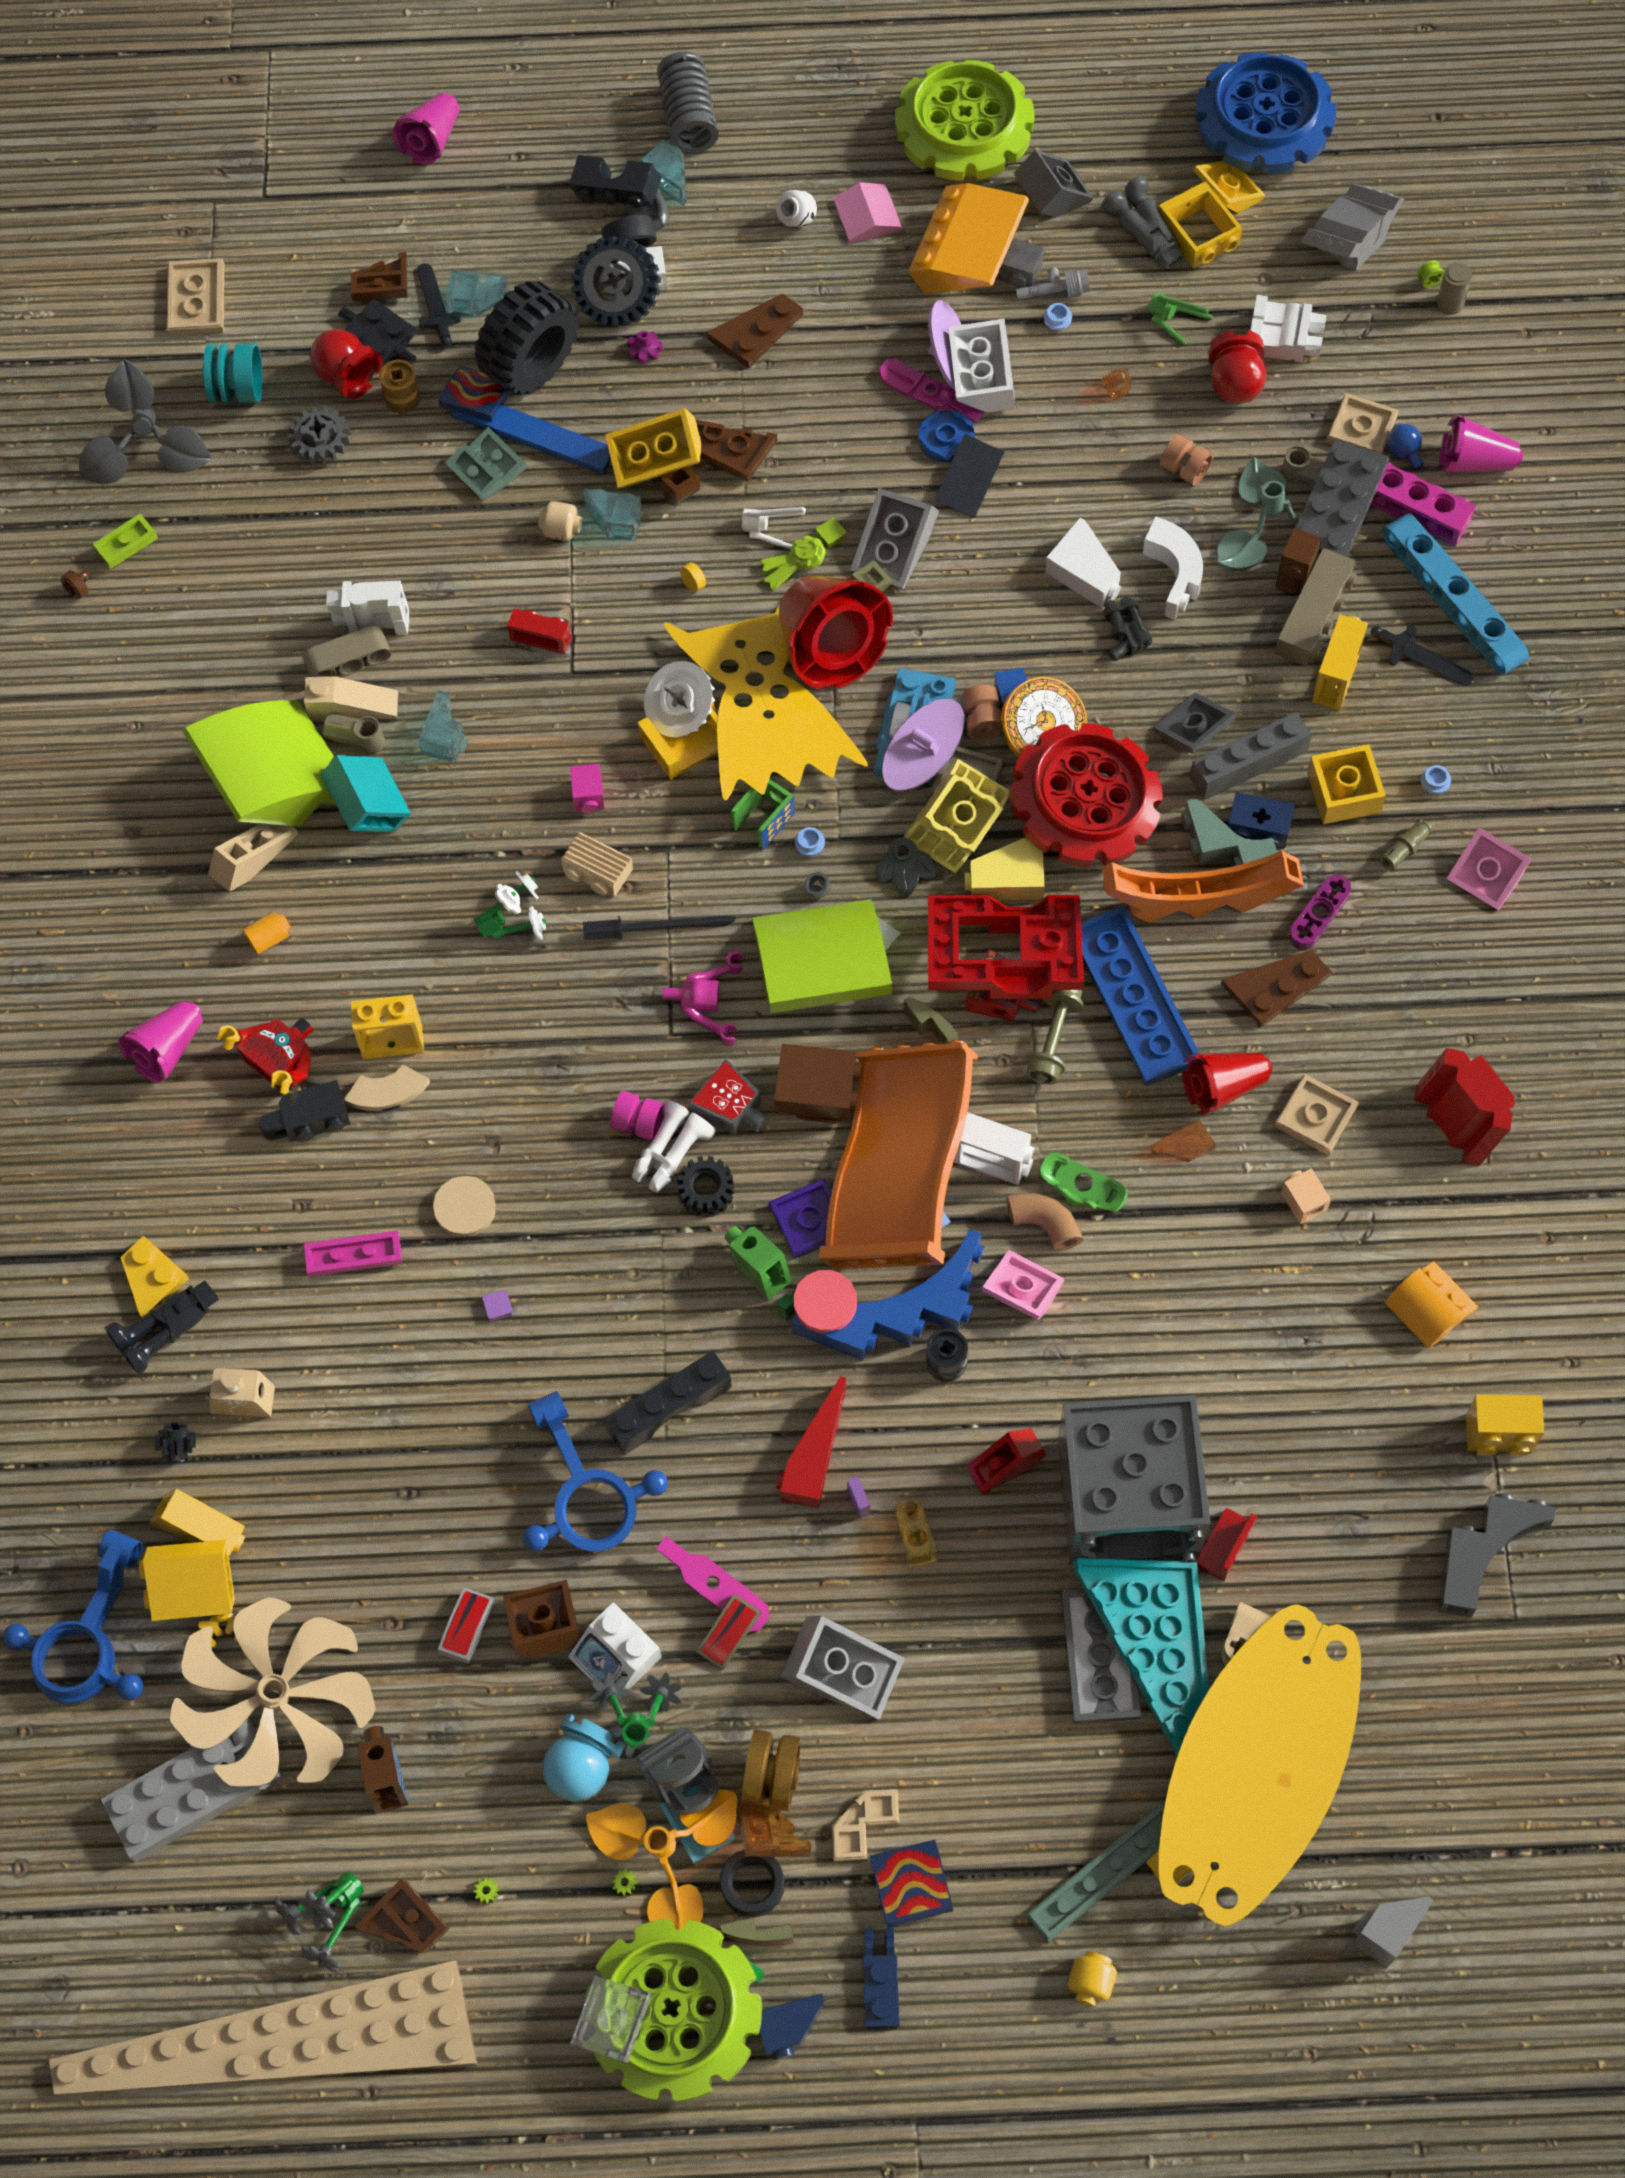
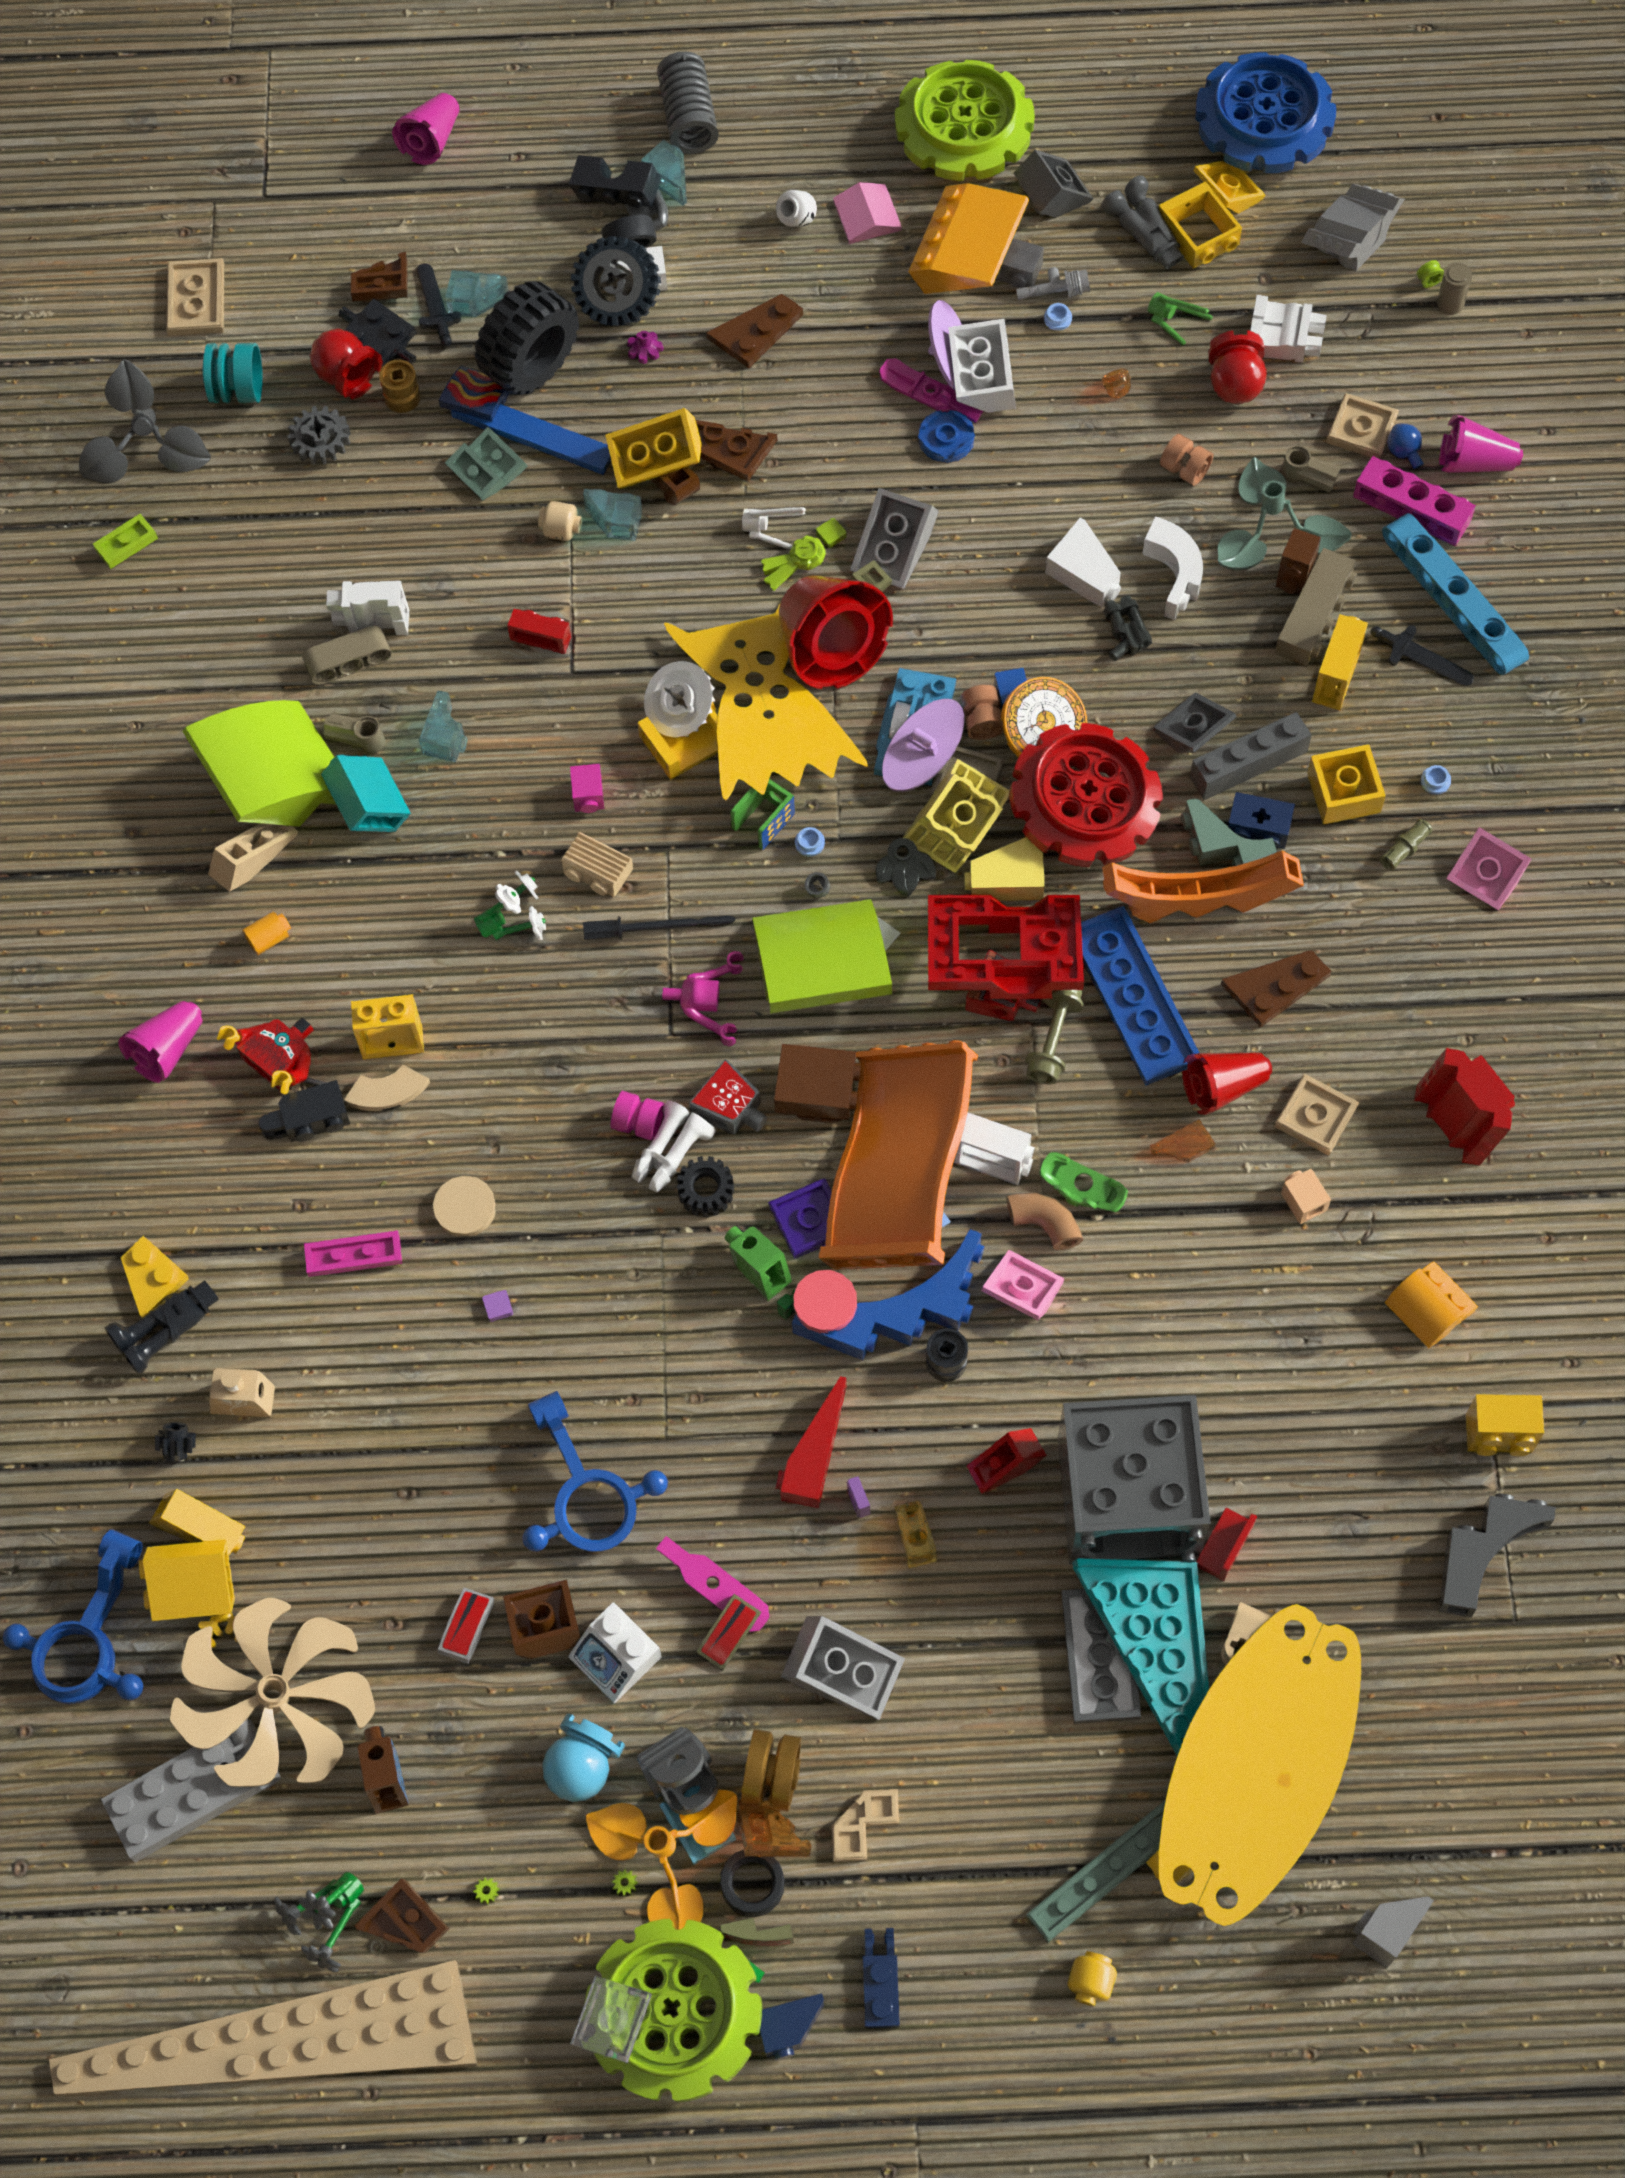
(75, 583): reddish brown tile -> none
(348, 699): tan slope -> none
(635, 1726): dark grey plant -> none
(644, 1415): black arch -> none
(693, 577): yellow tile -> none
(911, 1883): slope -> none
(926, 1018): olive slope -> none
(969, 475): black sticker -> none
(1320, 924): magenta beam -> none
(1342, 495): dark grey piece -> none

